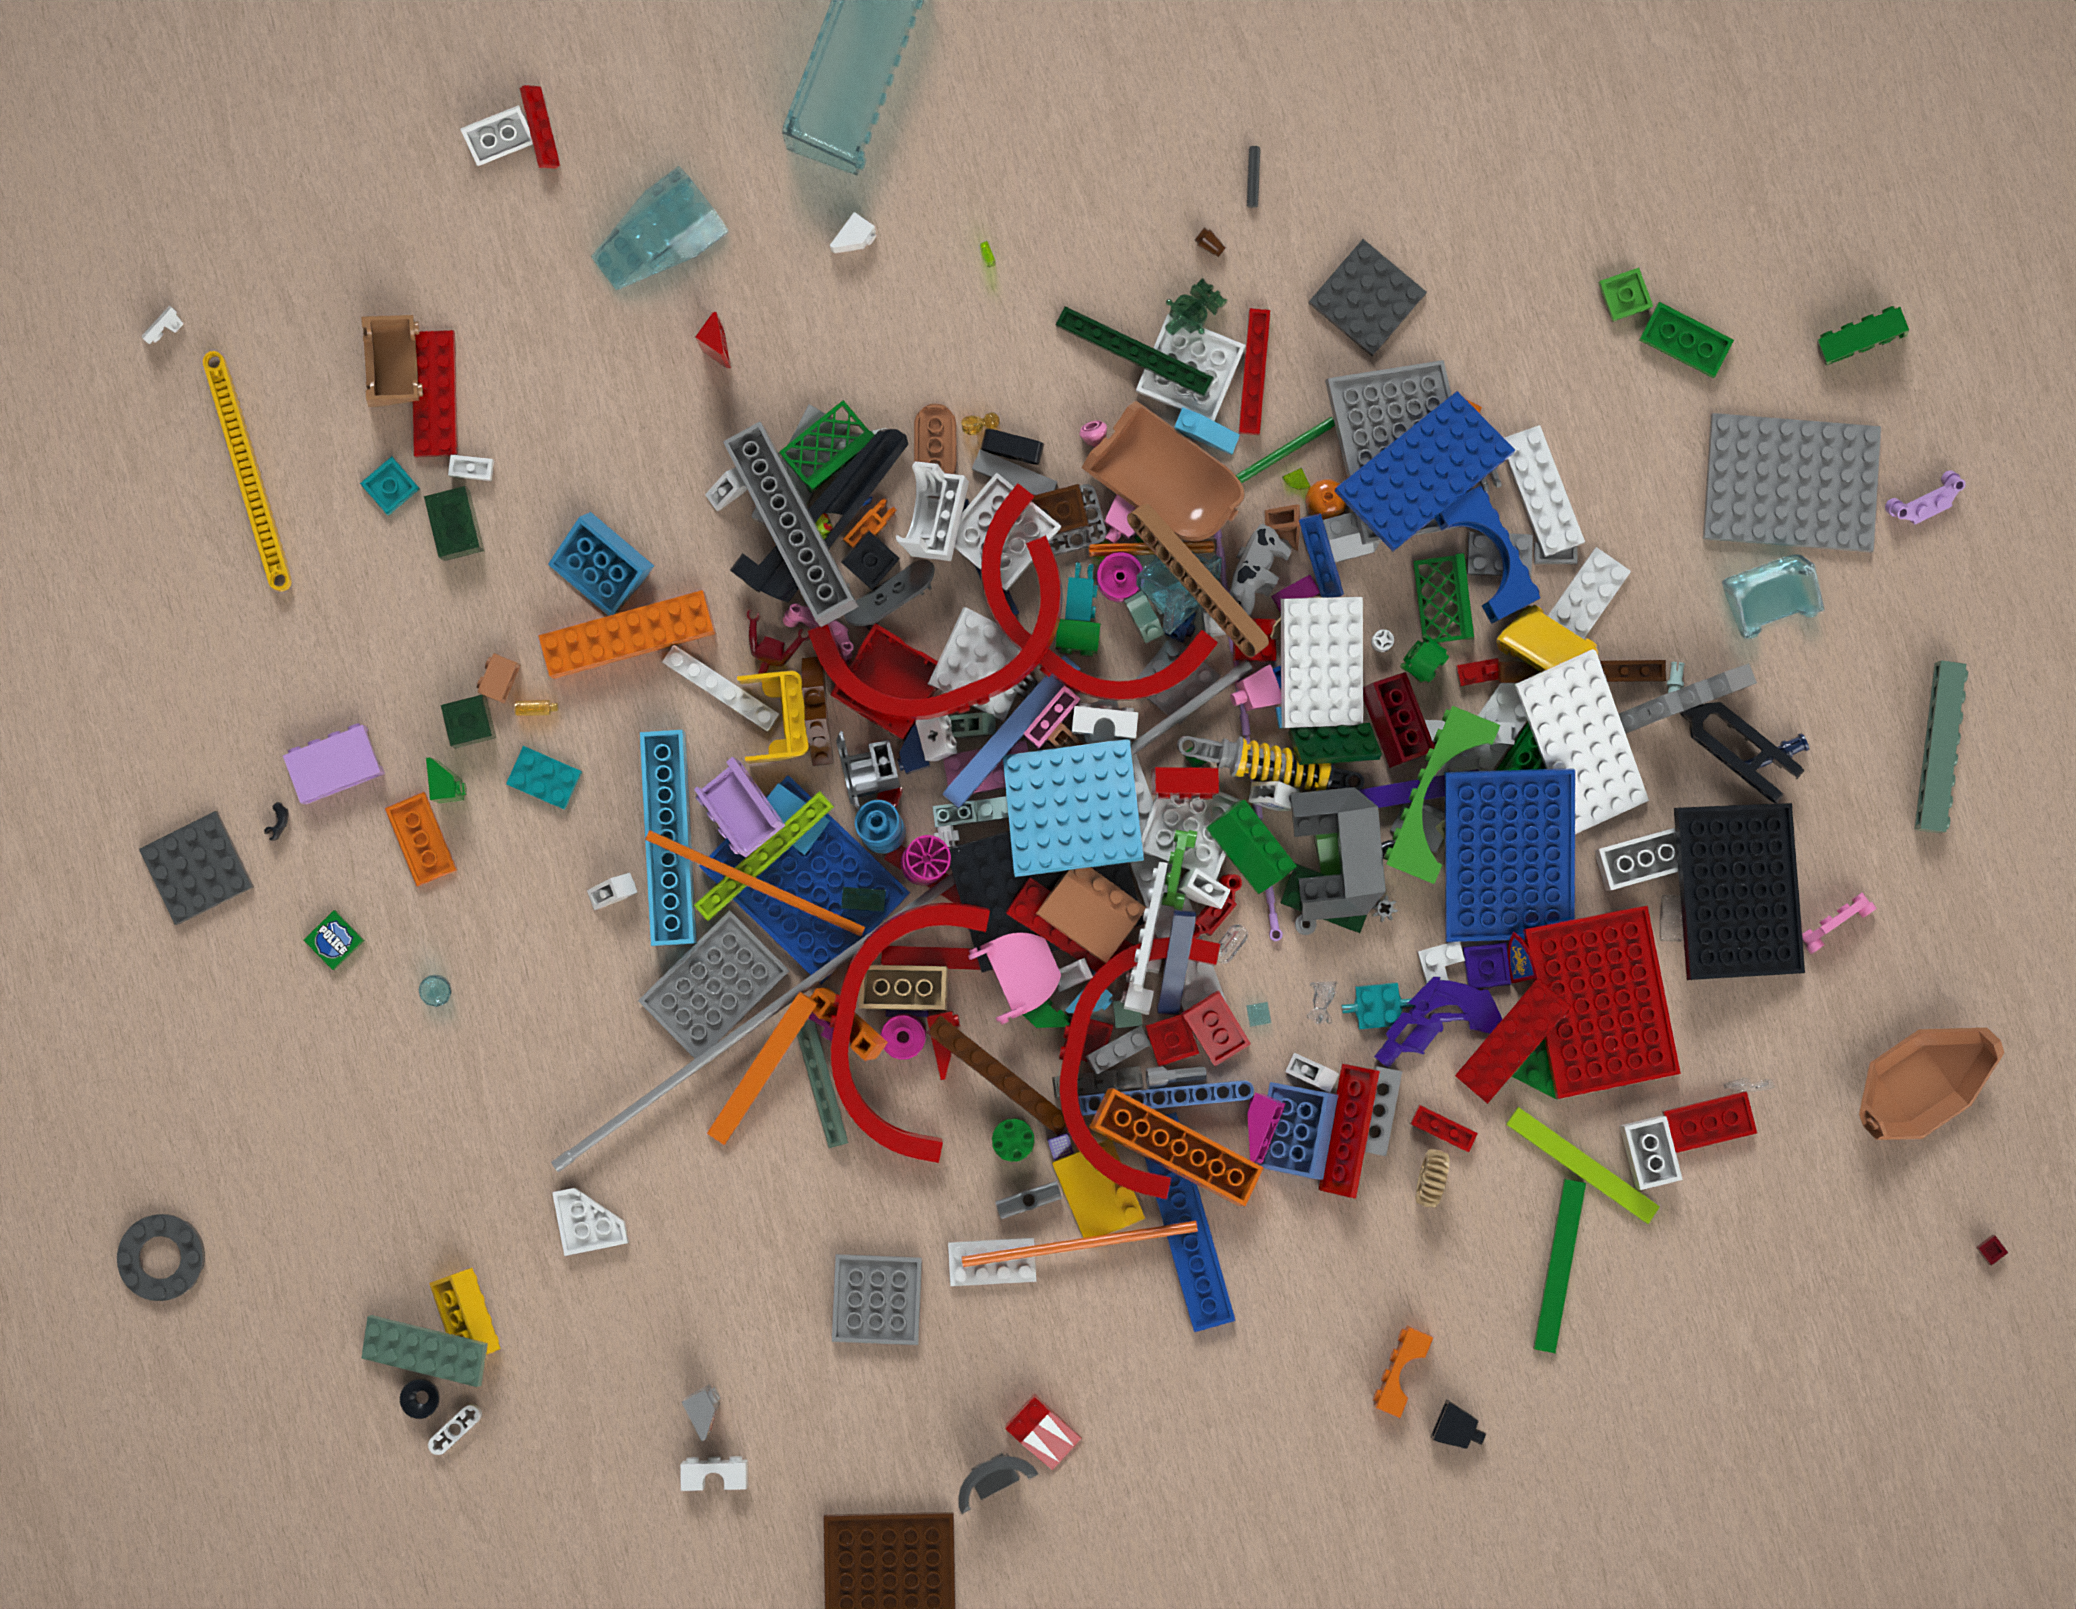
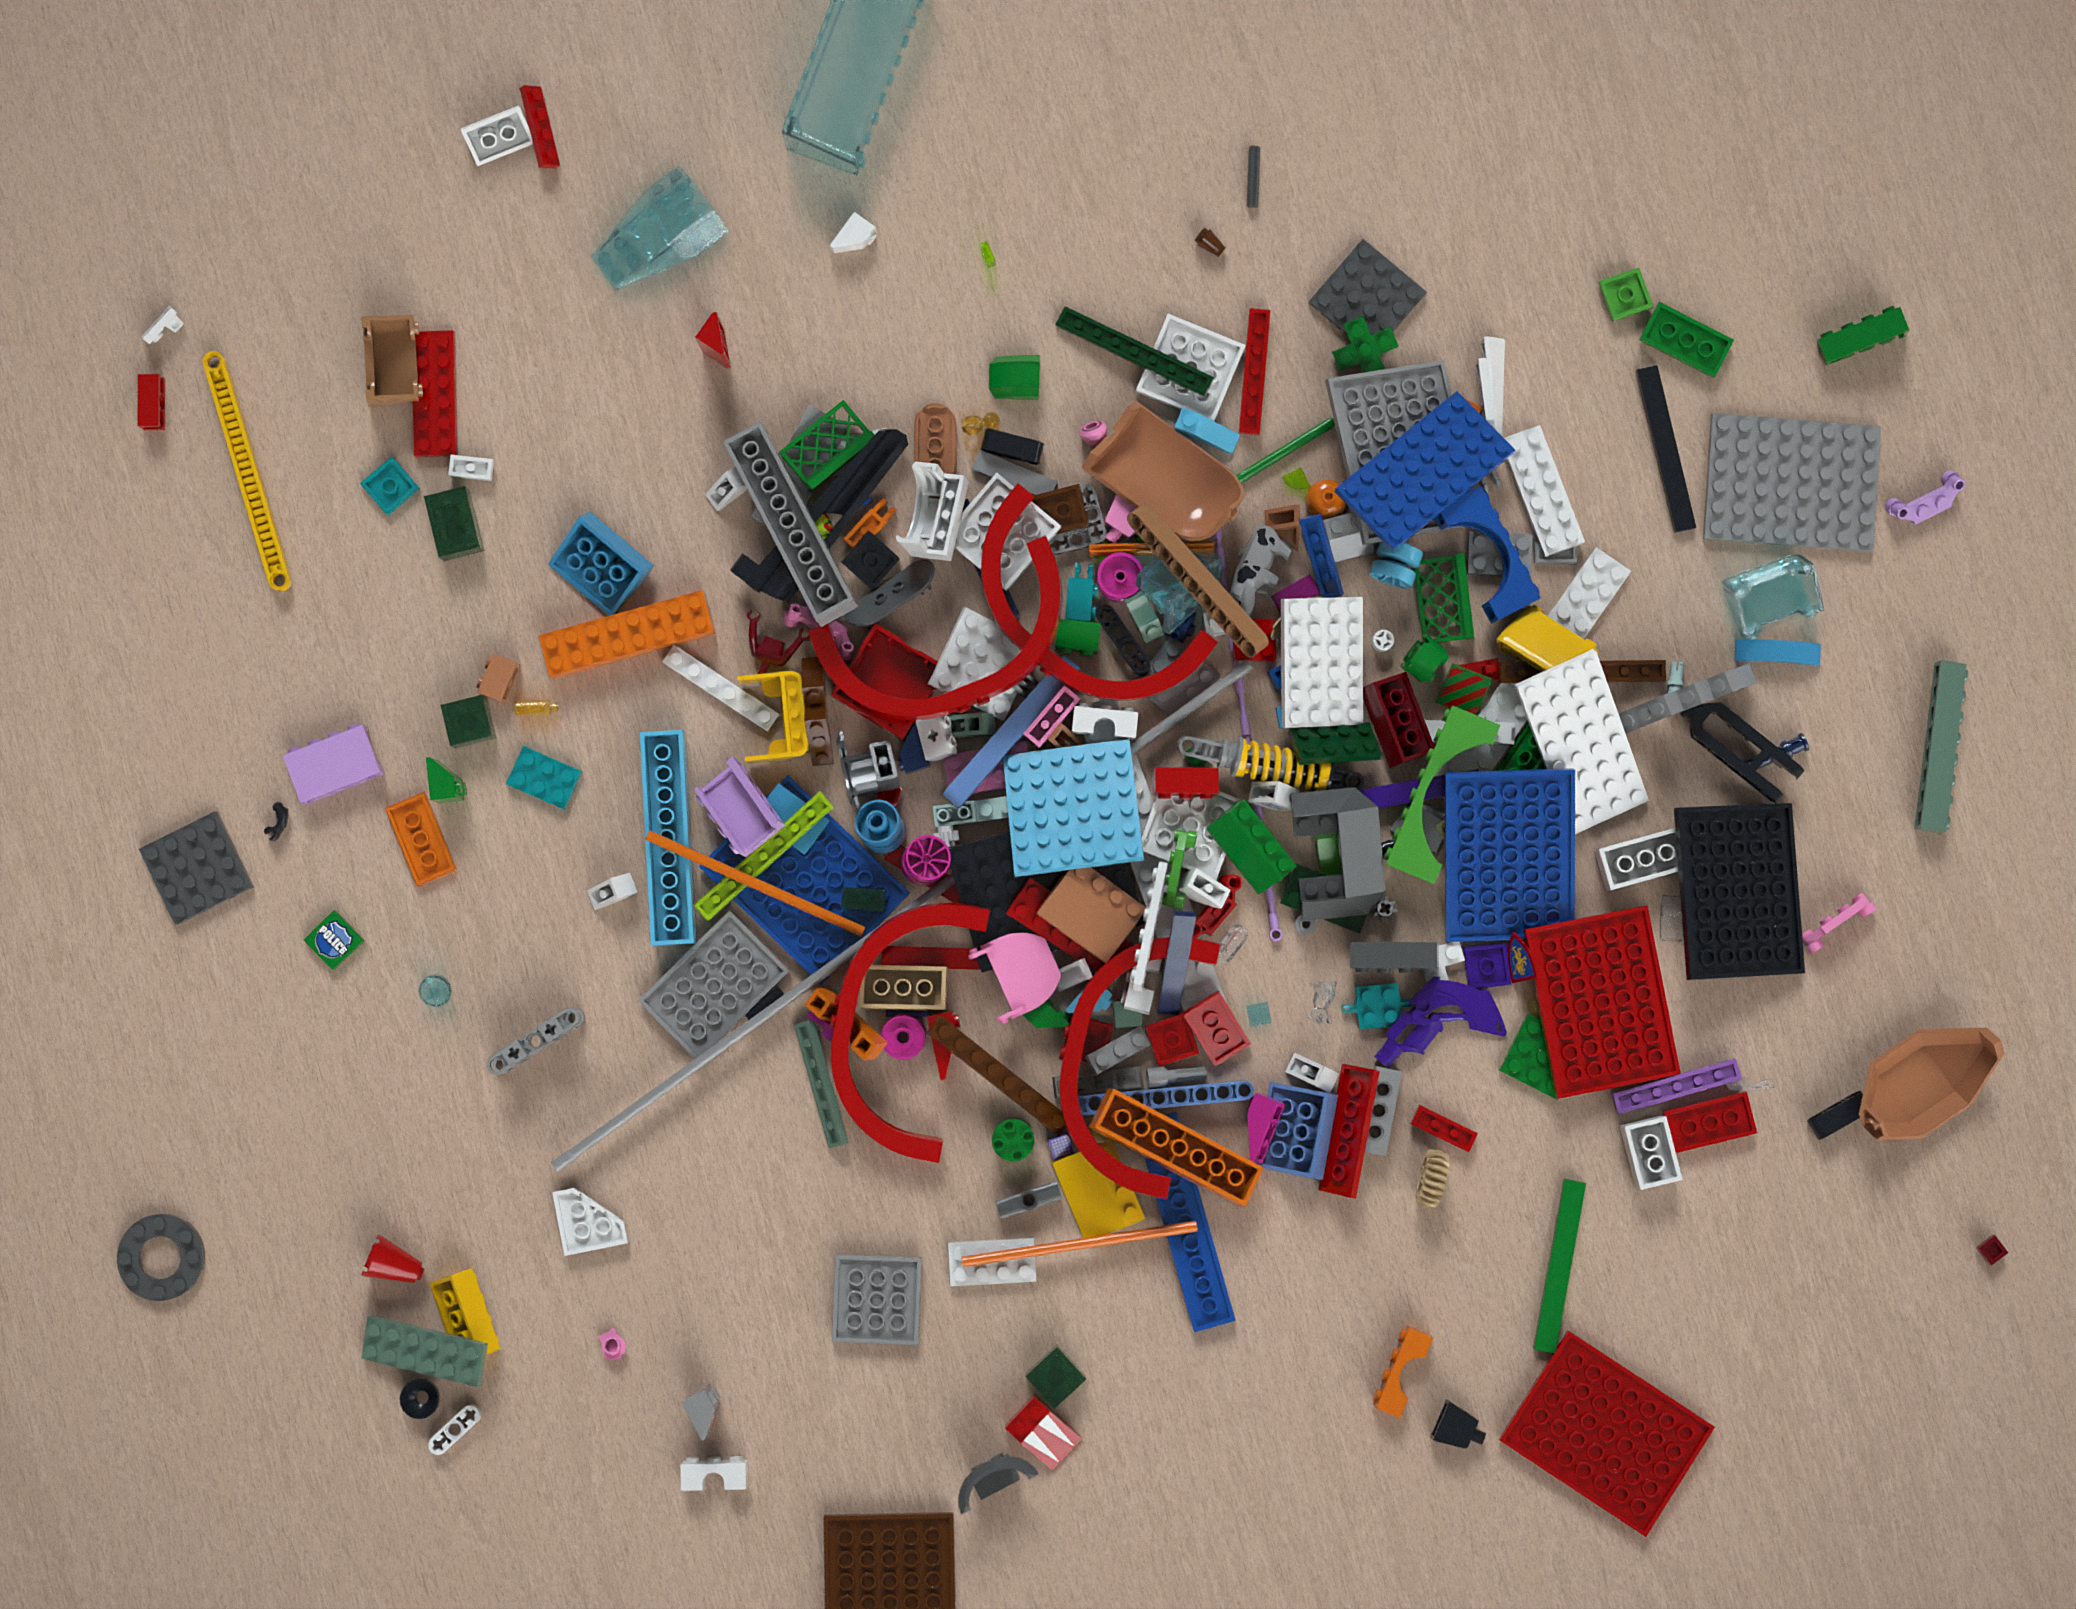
(151, 402): none -> red piece
(392, 1263): none -> red cone
(527, 1050): none -> light grey piece
(612, 1345): none -> bright pink animal
(762, 1068): orange tile -> none
(765, 1002): none -> black pin
(1015, 377): none -> green slope
(1055, 1376): none -> clear green brick
(1122, 640): none -> black beam
(1187, 309): clear green torso -> none
(1258, 690): bright pink torso -> none
(1364, 347): none -> green plate
(1394, 568): none -> medium azure wheel
(1394, 955): none -> dark grey brick
(1463, 689): none -> tile
(1491, 380): none -> white wedge
(1513, 1040): red plate -> none
(1582, 1165): lime tile -> none
(1606, 1433): none -> red plate
(1665, 449): none -> black tile
(1676, 1086): none -> medium lavender plate
(1777, 651): none -> dark azure slope
(1836, 1116): none -> black beam

